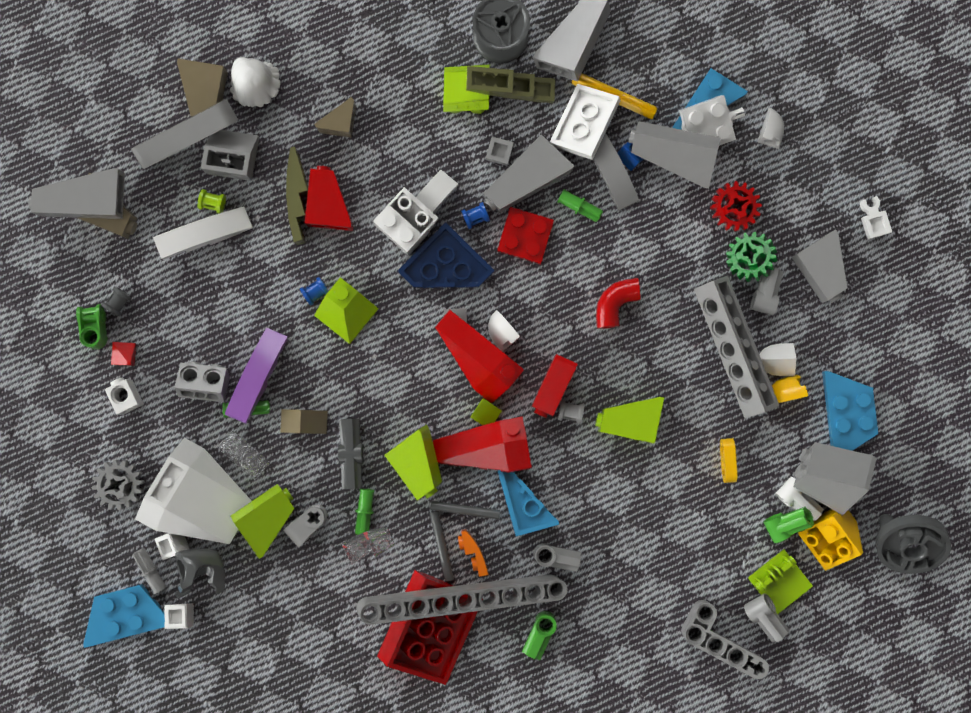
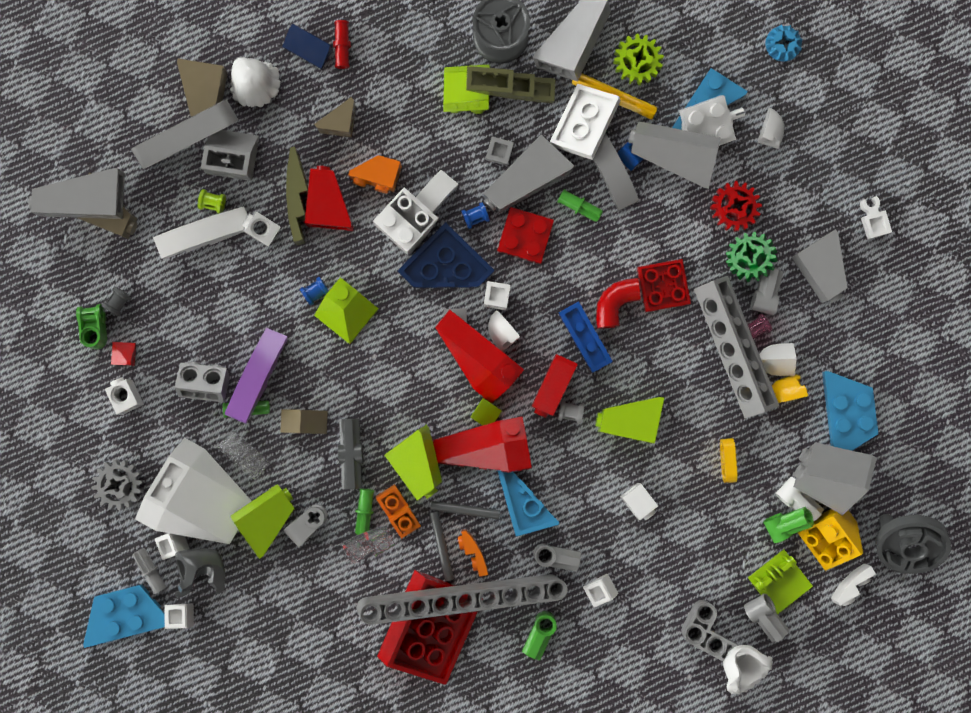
(270, 232): none -> white brick
(307, 46): none -> dark blue slope
(341, 44): none -> red pin
(377, 172): none -> orange slope
(398, 511): none -> orange slope
(496, 295): none -> white brick
(585, 337): none -> blue plate
(600, 590): none -> white slope
(628, 56): none -> lime gear
(639, 502): none -> white brick
(663, 285): none -> red tile
(745, 668): none -> white hair
(759, 326): none -> clear pink bush
(778, 51): none -> dark azure gear
(847, 589): none -> white slope

